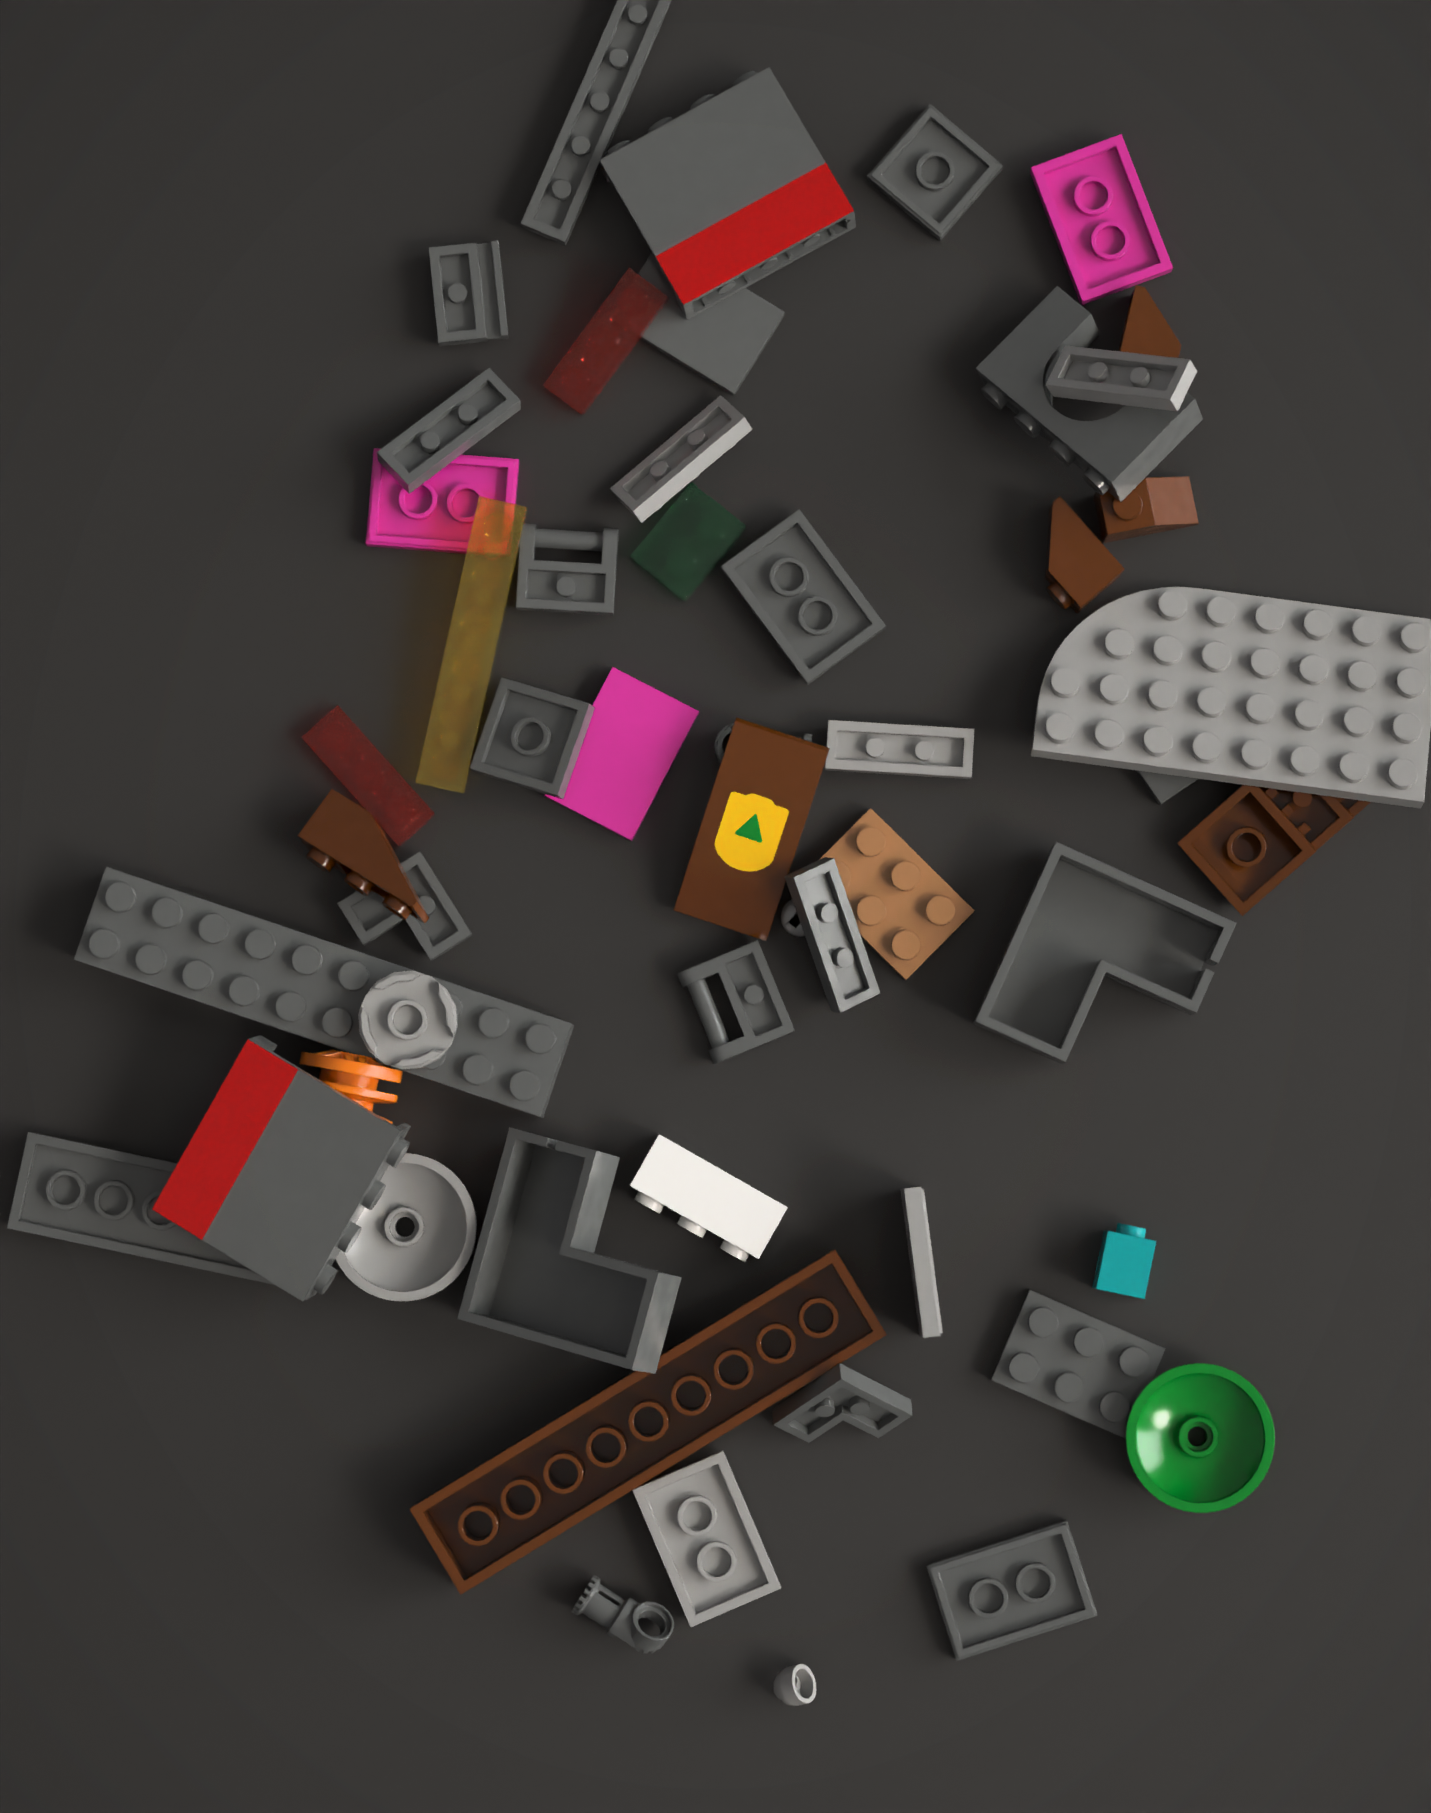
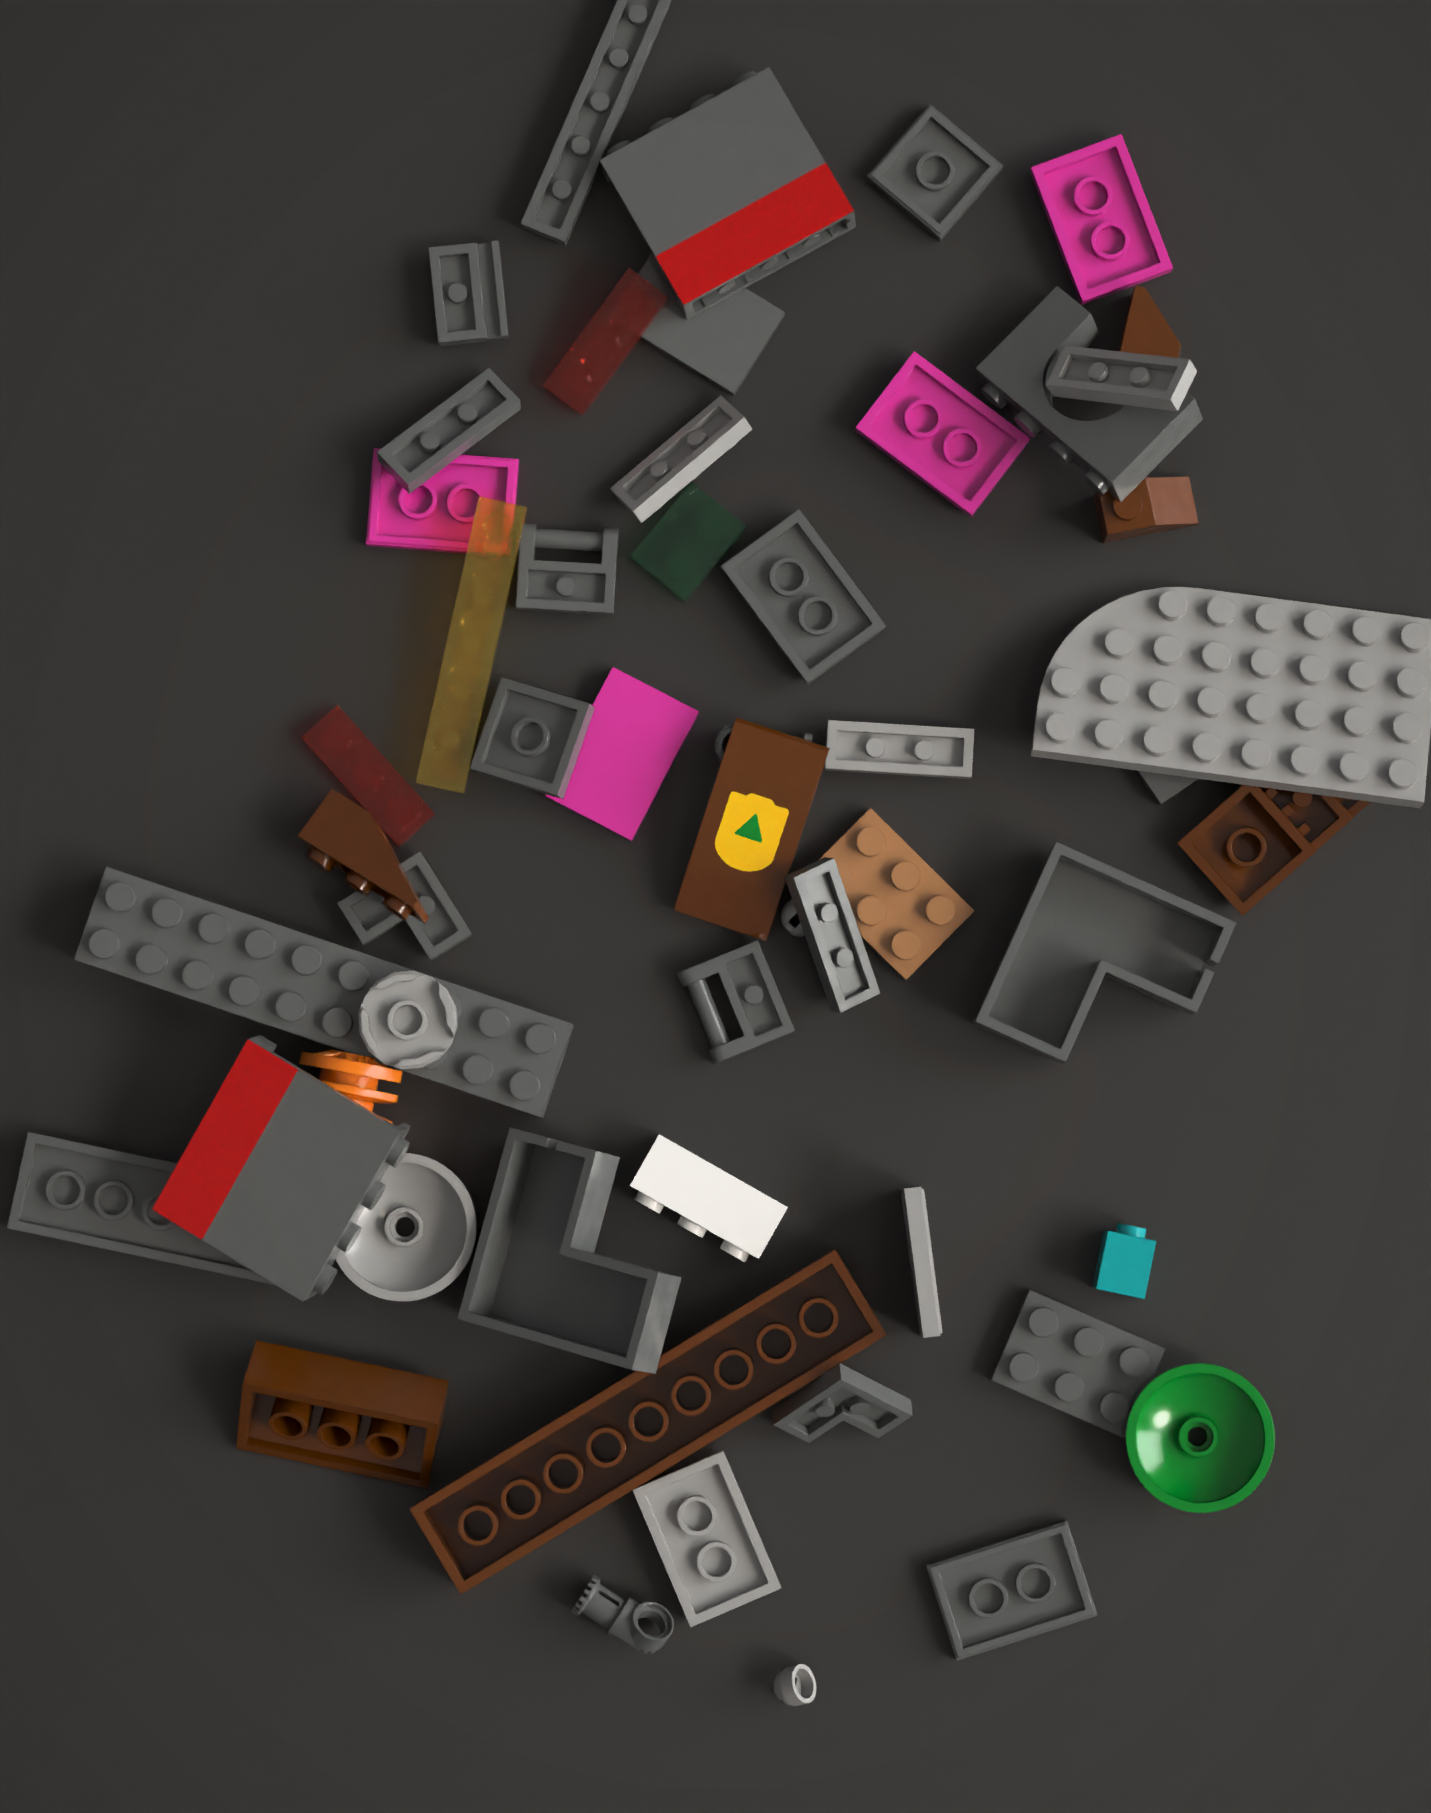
(341, 1414): none -> reddish brown slope
(942, 434): none -> dark pink plate
(1076, 560): reddish brown slope -> none

